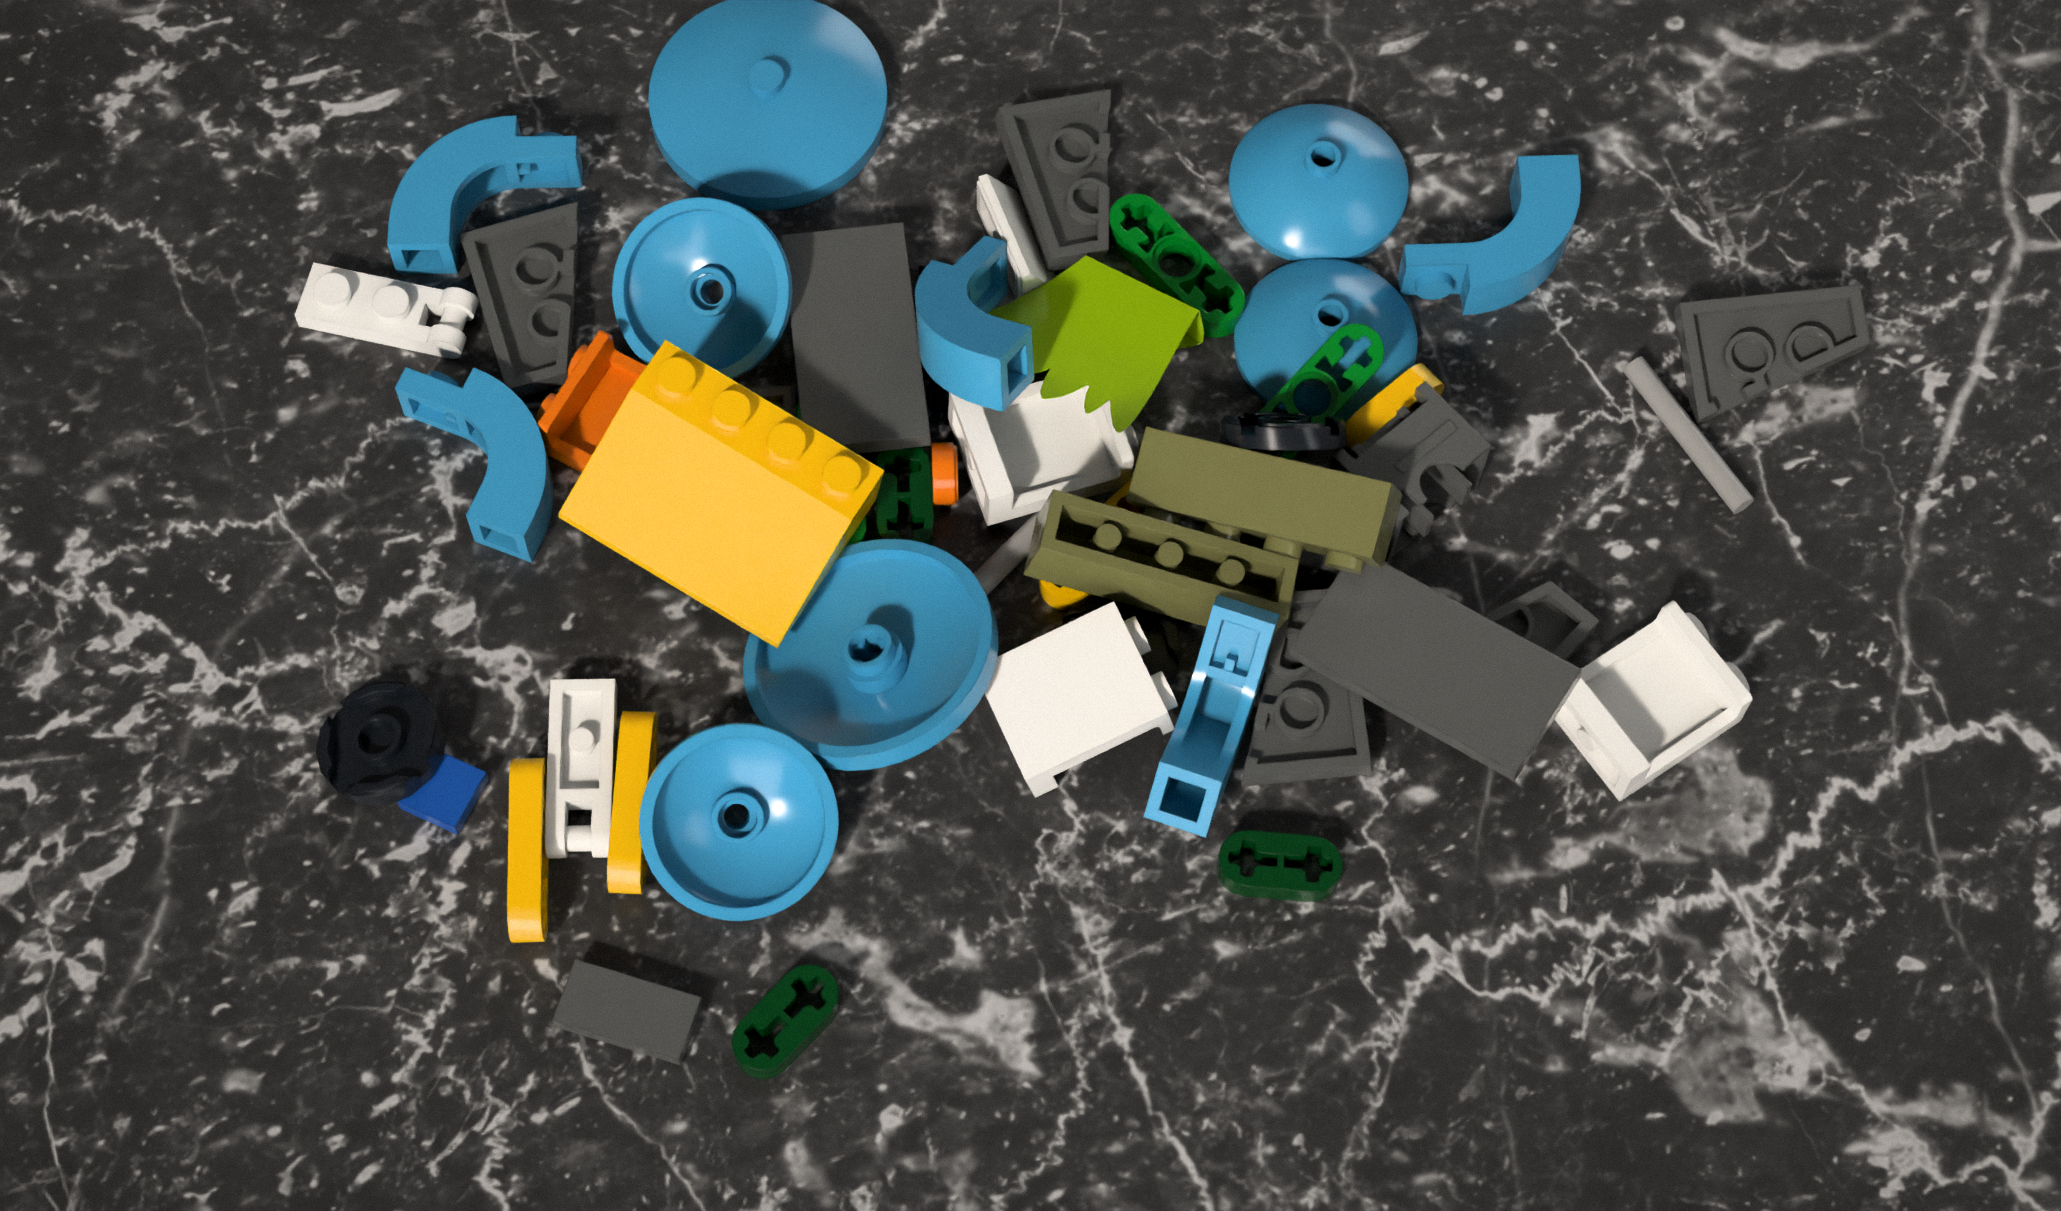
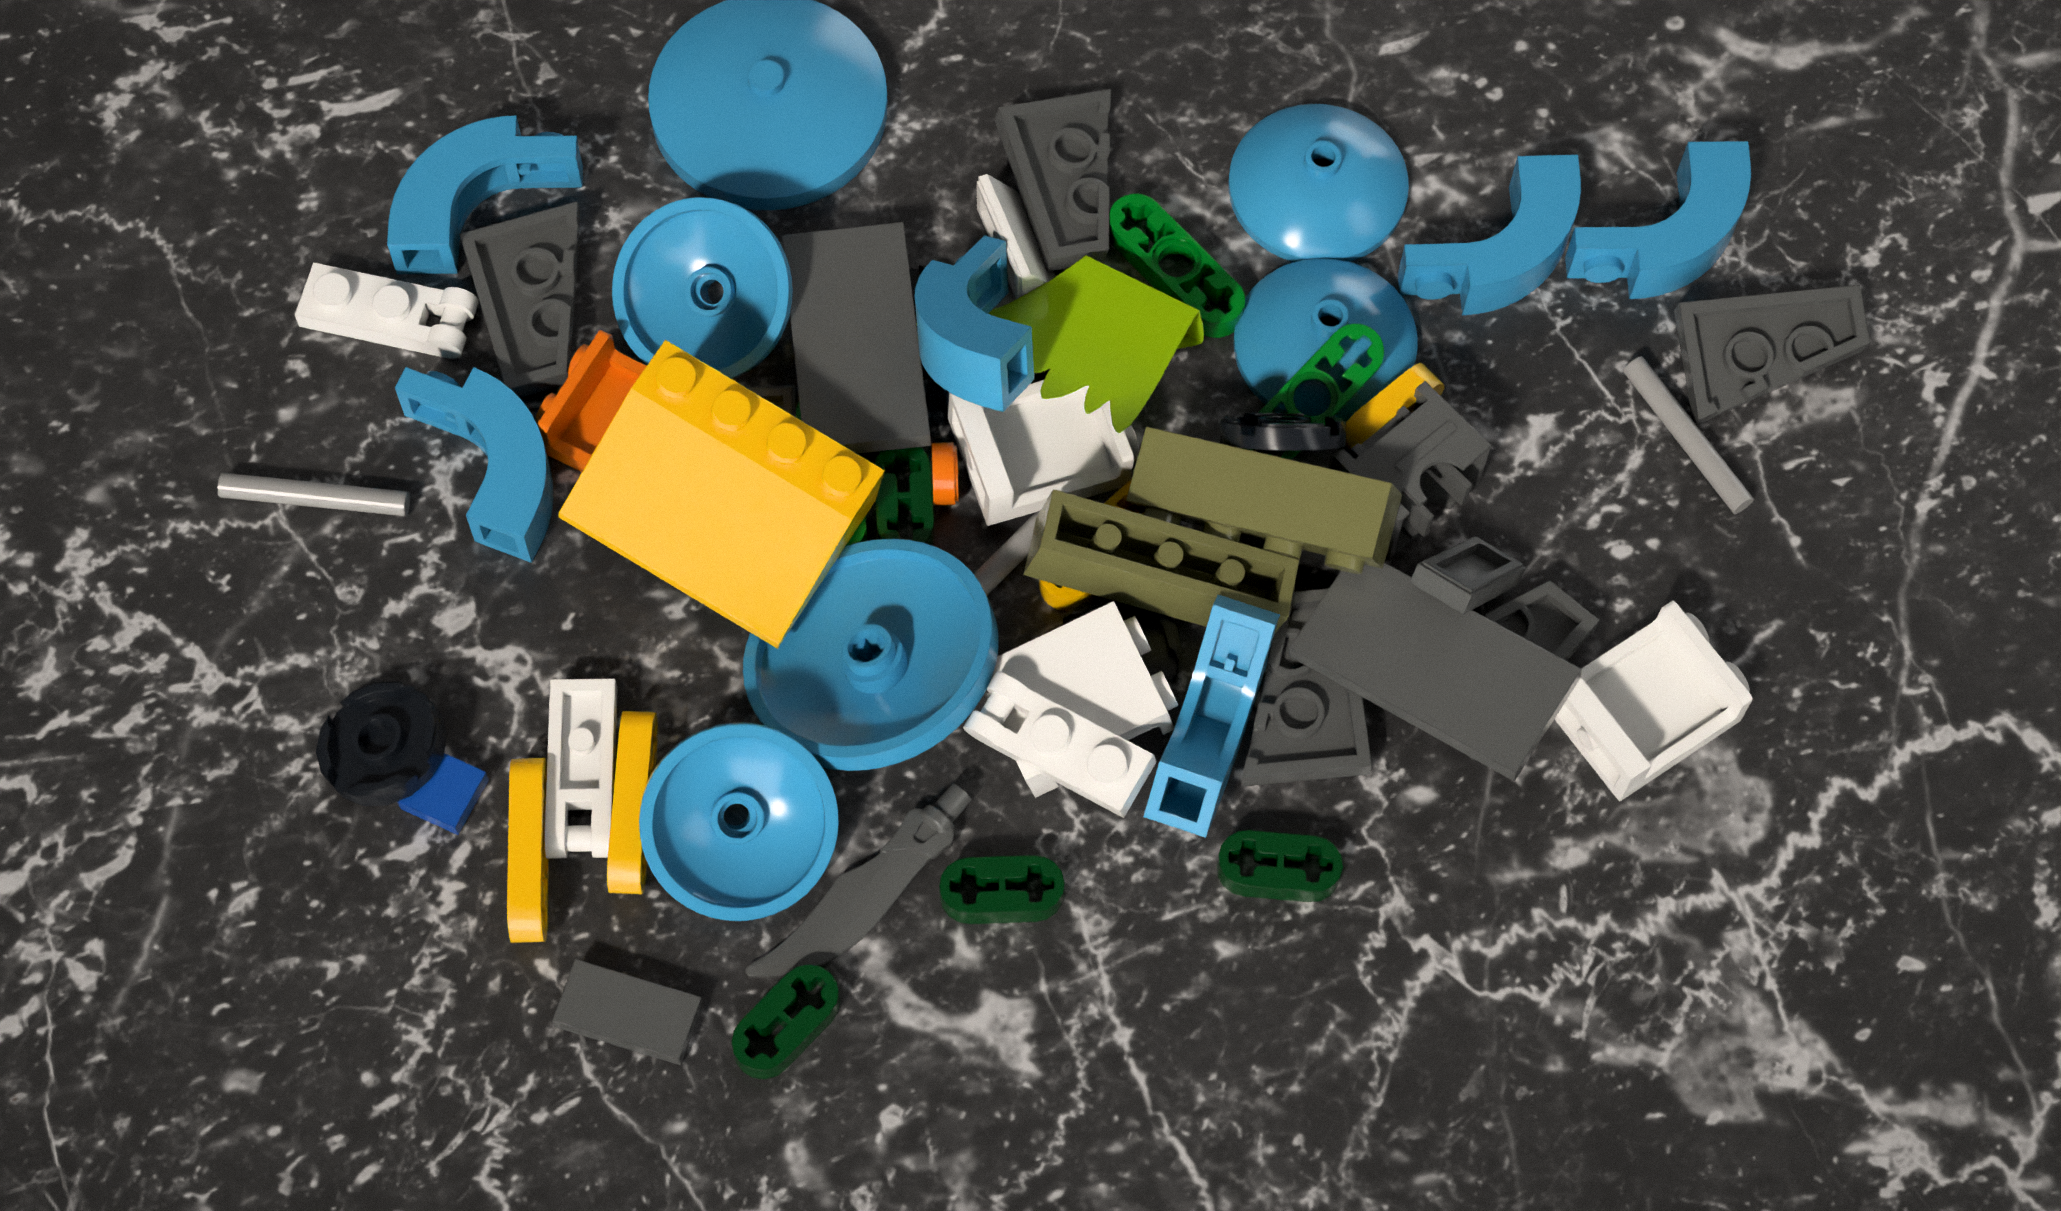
(313, 494): none -> light grey bar
(867, 892): none -> dark grey sword
(1000, 874): none -> dark green beam
(1062, 745): none -> white plate
(1468, 574): none -> dark grey tile
(1678, 250): none -> dark azure arch

